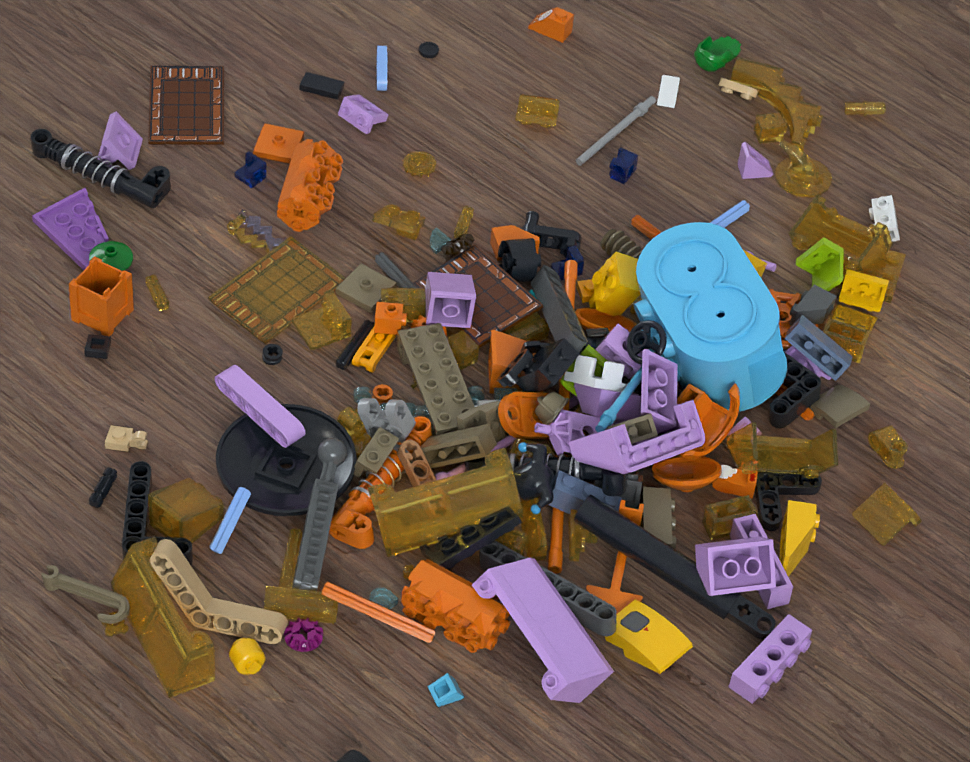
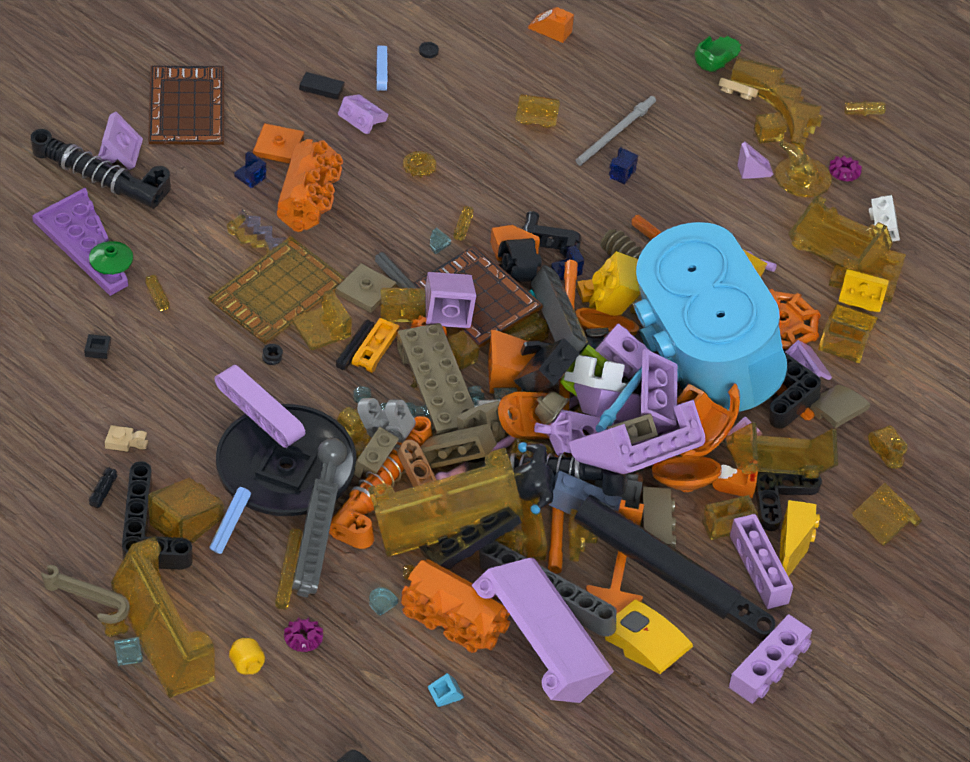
(101, 296): orange container -> none
(128, 651): none -> clear light blue tile
(210, 612): tan beam -> none
(301, 604): clear yellow slope -> none
(378, 612): orange axle -> none
(381, 390): orange bush -> none
(389, 318): orange brick -> none
(406, 223): clear yellow plate -> none
(458, 245): dark brown gear -> none
(519, 363): black plate -> none
(637, 336): black piece -> none
(668, 91): white sticker -> none
(732, 214): light blue axle -> none
(736, 565): lavender slope -> none
(814, 305): dark grey slope -> none
(818, 347): sand blue brick -> none
(824, 262): lime bracket -> none
(845, 174): none -> magenta gear

